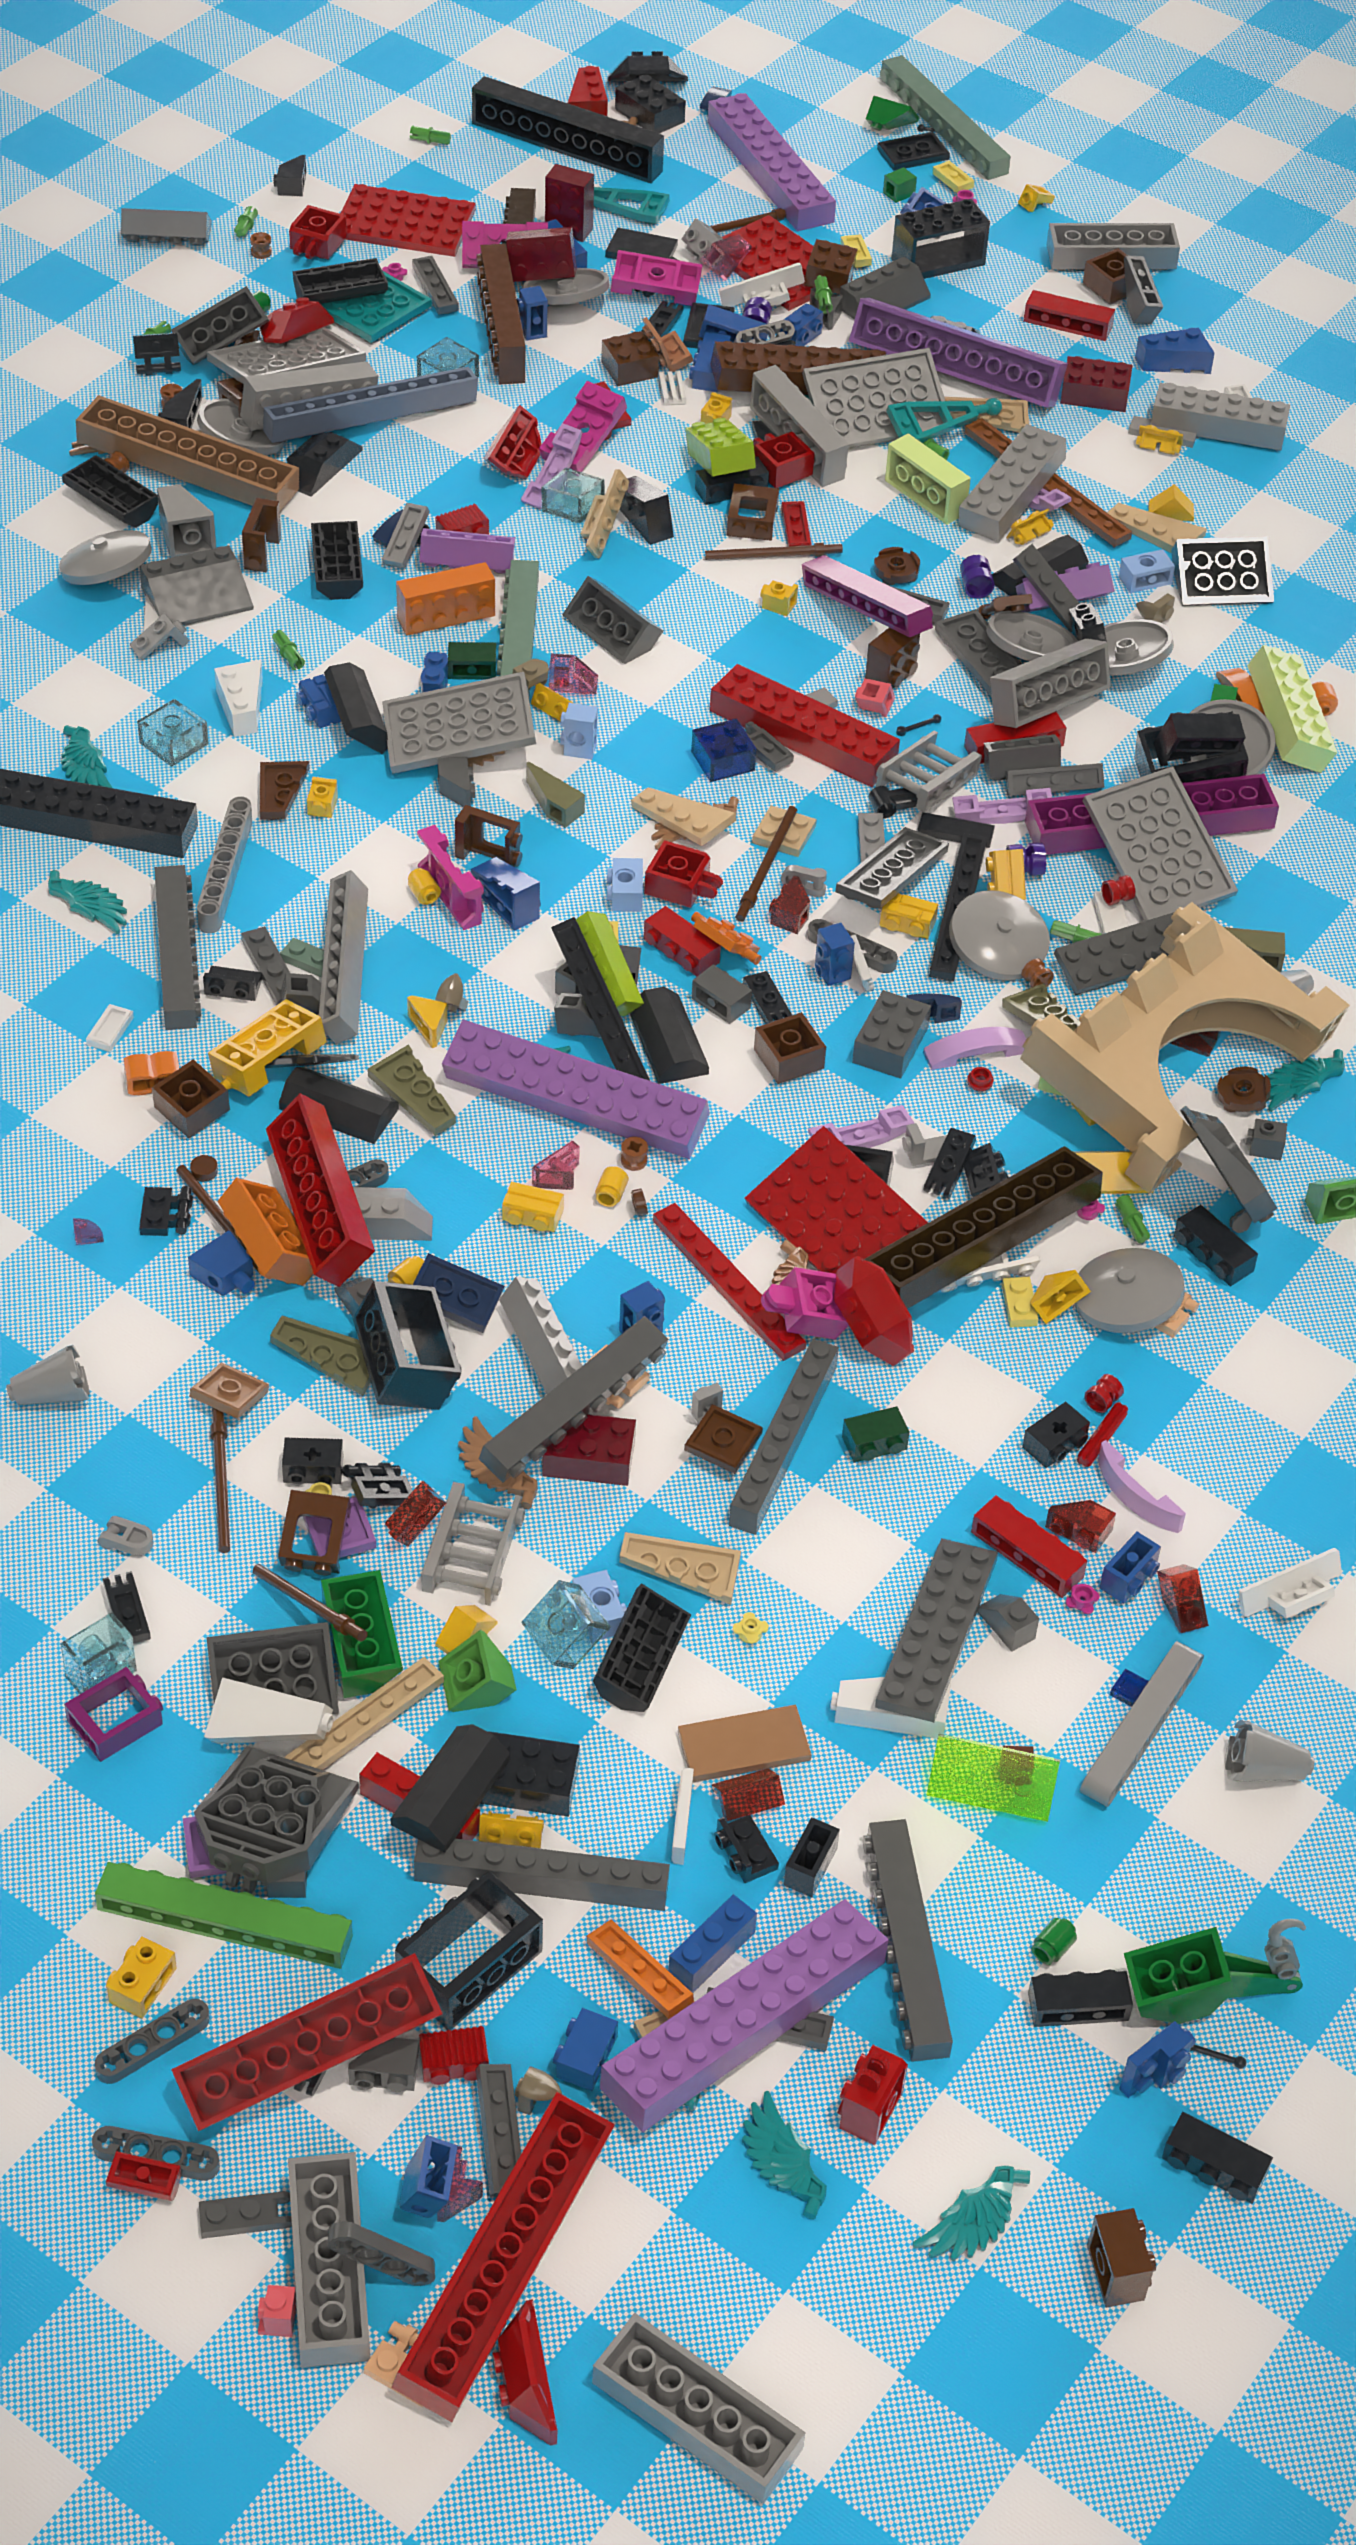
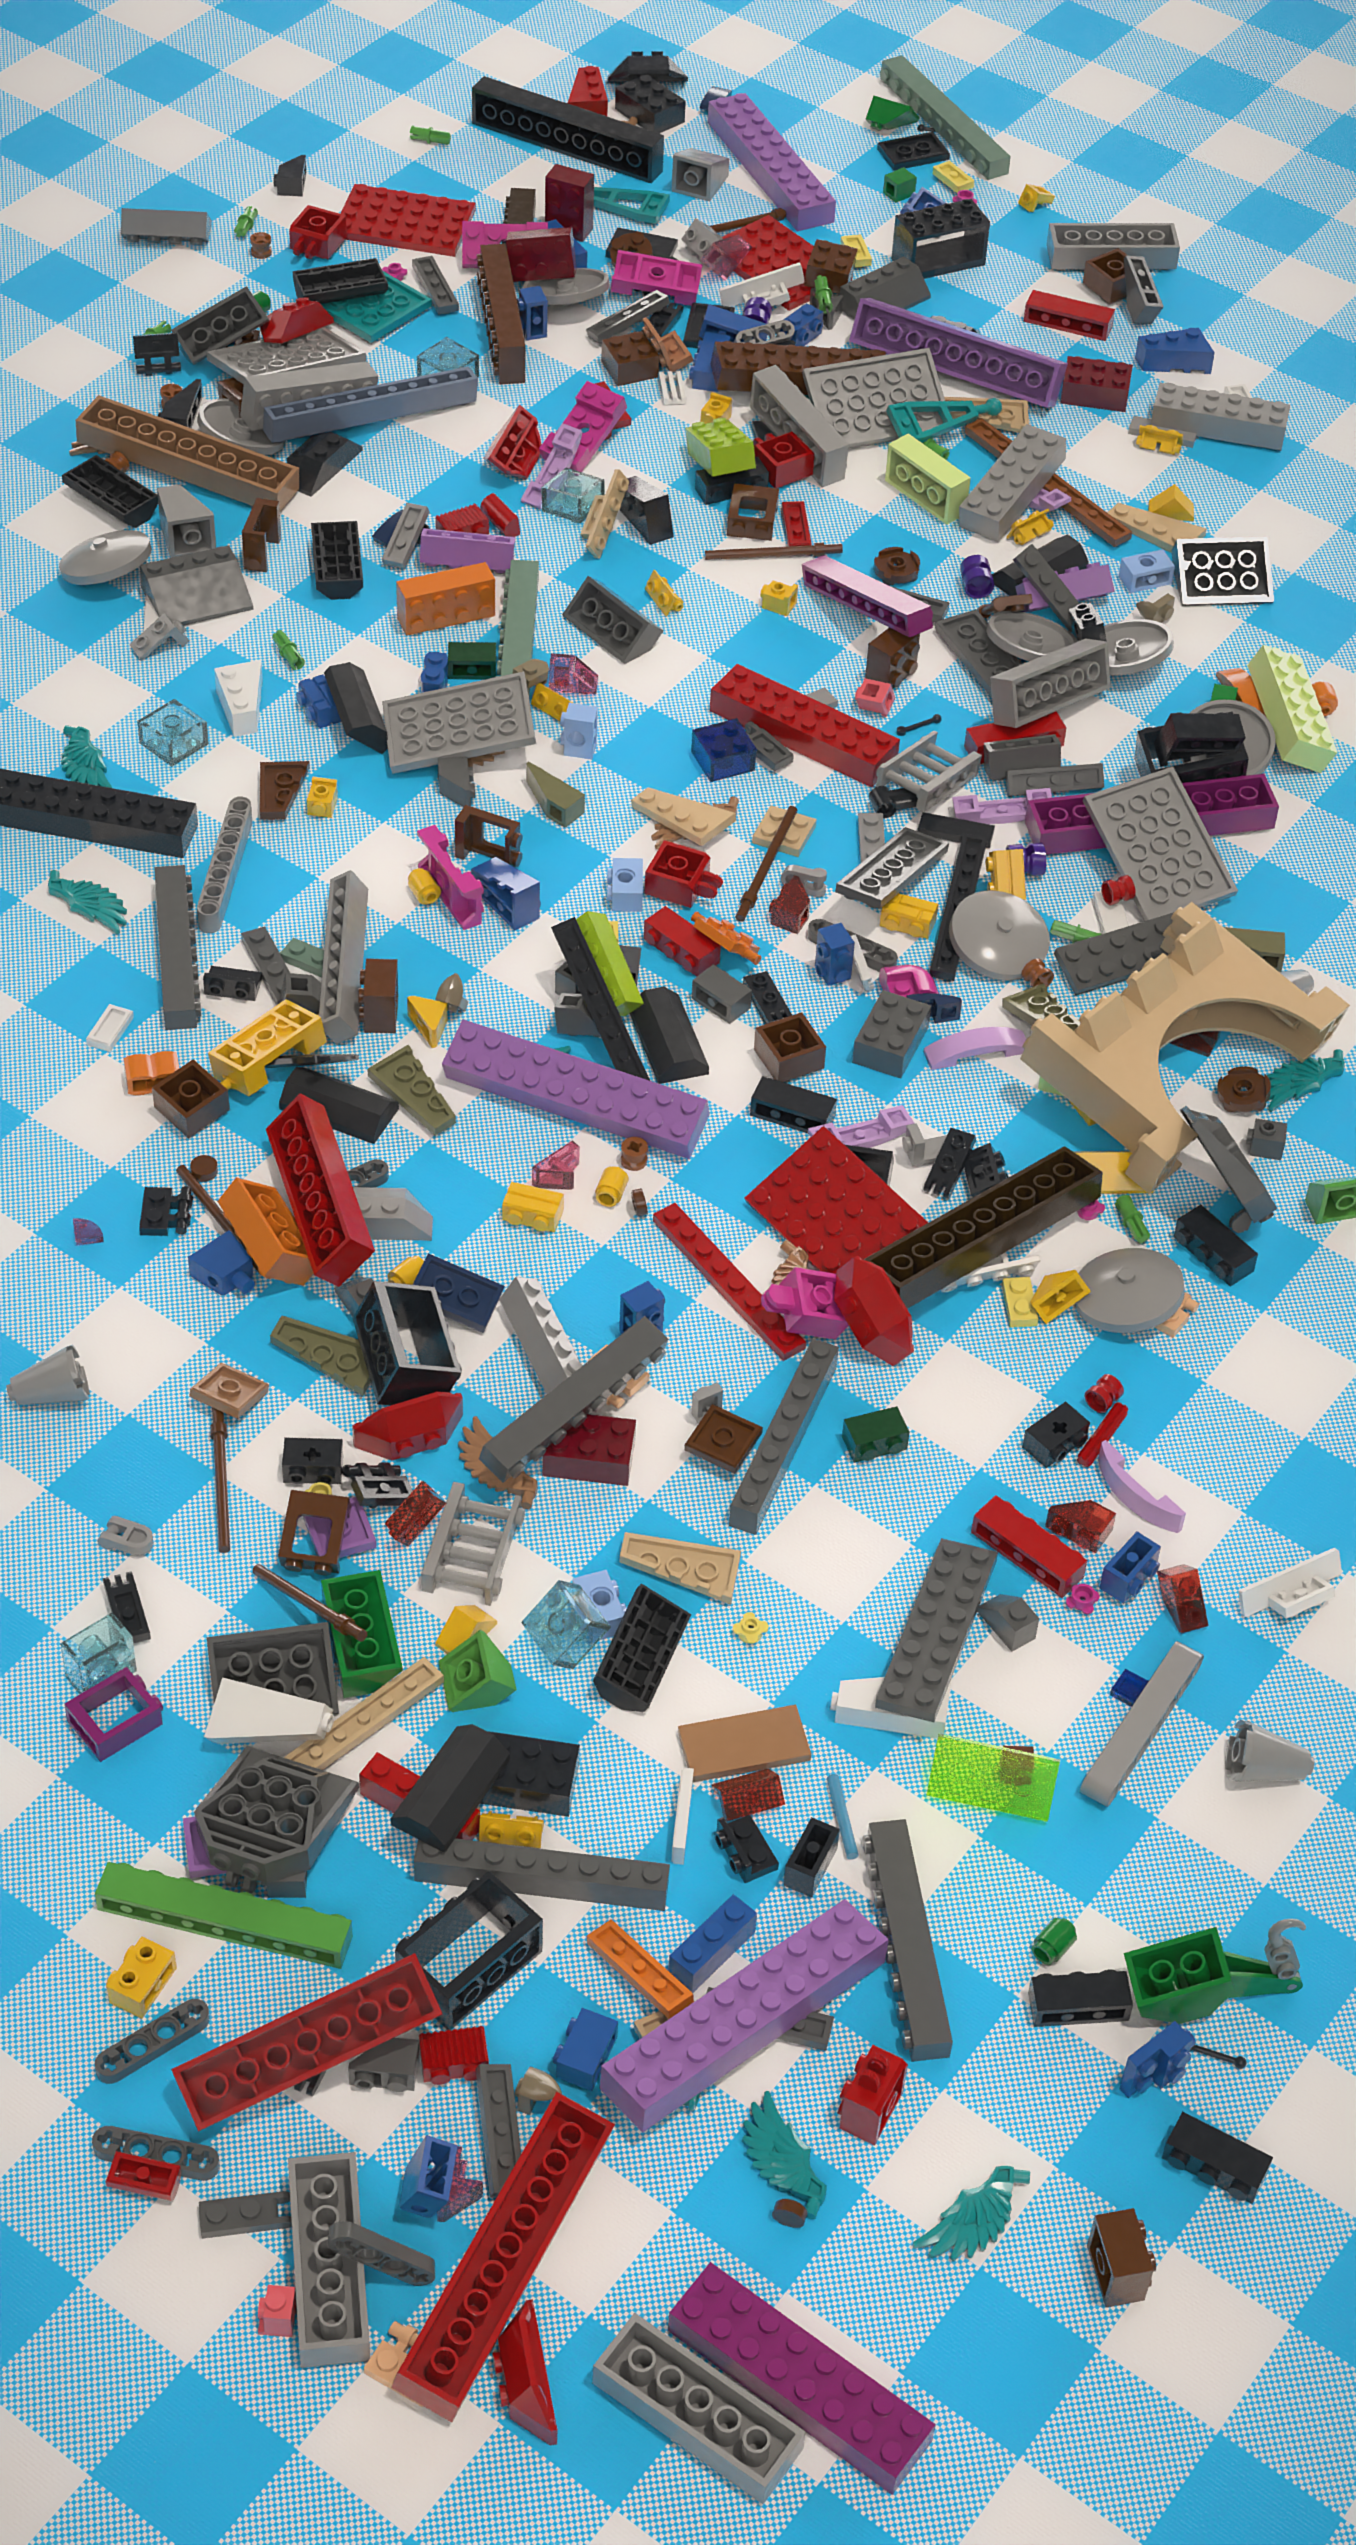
(379, 996): none -> reddish brown brick
(410, 1426): none -> red wedge
(500, 515): none -> red brick
(628, 316): none -> dark grey plate
(630, 242): none -> reddish brown plate
(663, 594): none -> yellow hinge
(698, 173): none -> light grey slope
(789, 2213): none -> tile
(791, 1105): none -> black brick
(801, 2378): none -> magenta brick
(842, 1817): none -> dark azure bar
(906, 980): none -> dark pink brick
(980, 1079): red plate -> none

